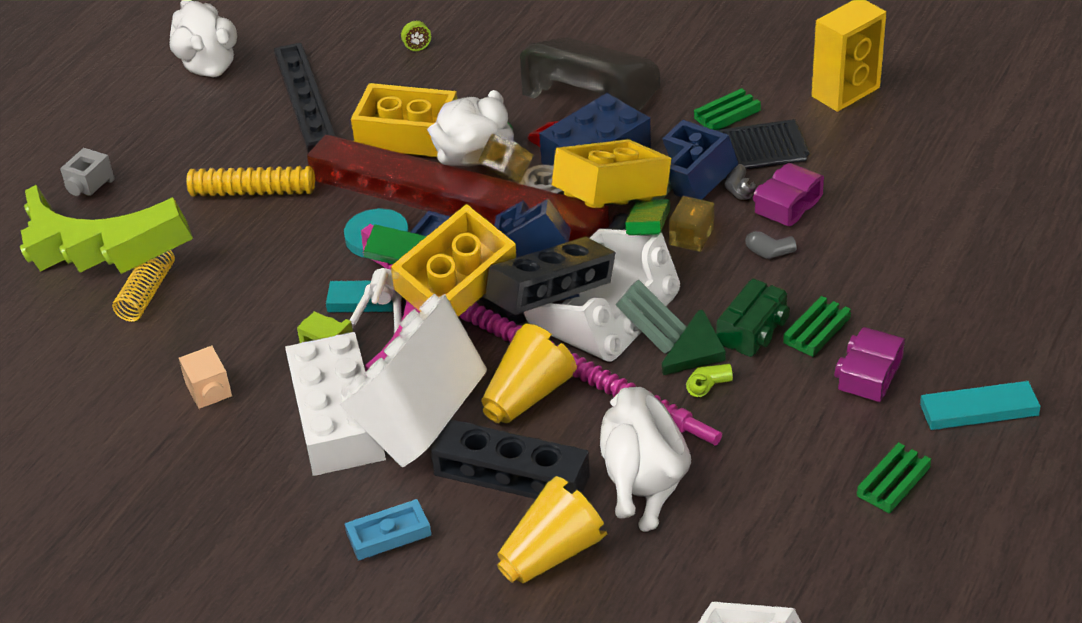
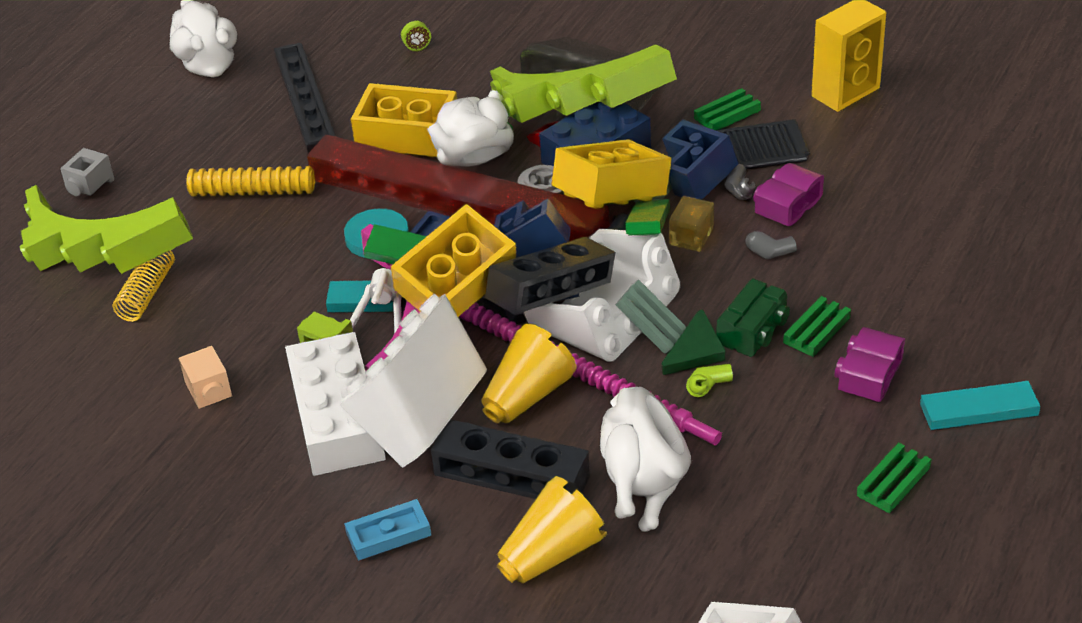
(505, 158): clear yellow brick -> none
(573, 90): none -> lime arch

